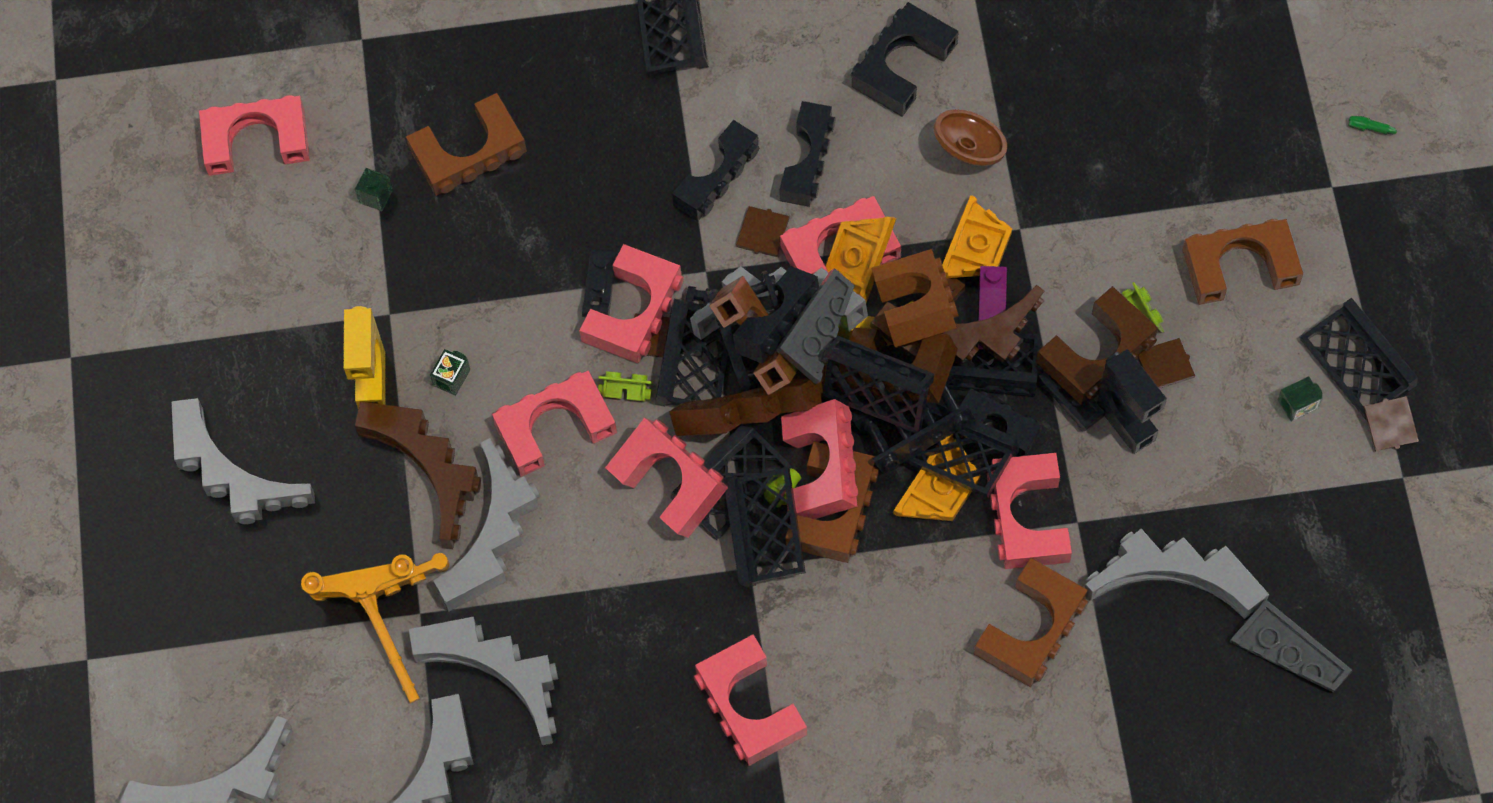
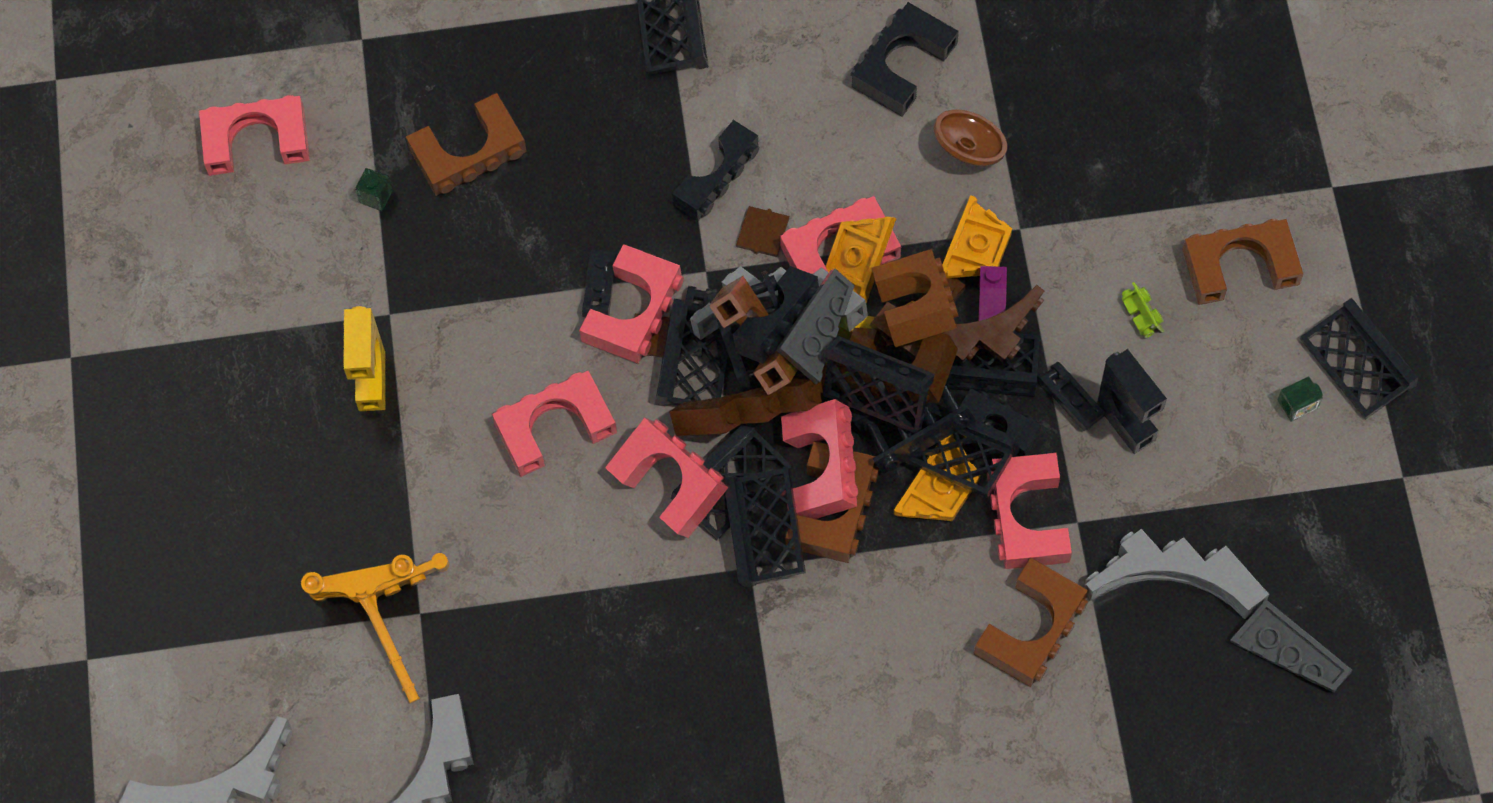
(221, 477): light grey arch -> none
(407, 432): reddish brown arch -> none
(450, 371): clear green brick -> none
(460, 643): light grey arch -> none
(482, 565): light grey arch -> none
(636, 386): lime hinge -> none
(752, 737): coral arch -> none
(778, 484): lime cone -> none
(799, 181): black arch -> none
(1084, 376): reddish brown arch -> none
(1167, 363): reddish brown piece -> none
(1362, 123): green piece -> none
(1391, 423): reddish brown piece -> none

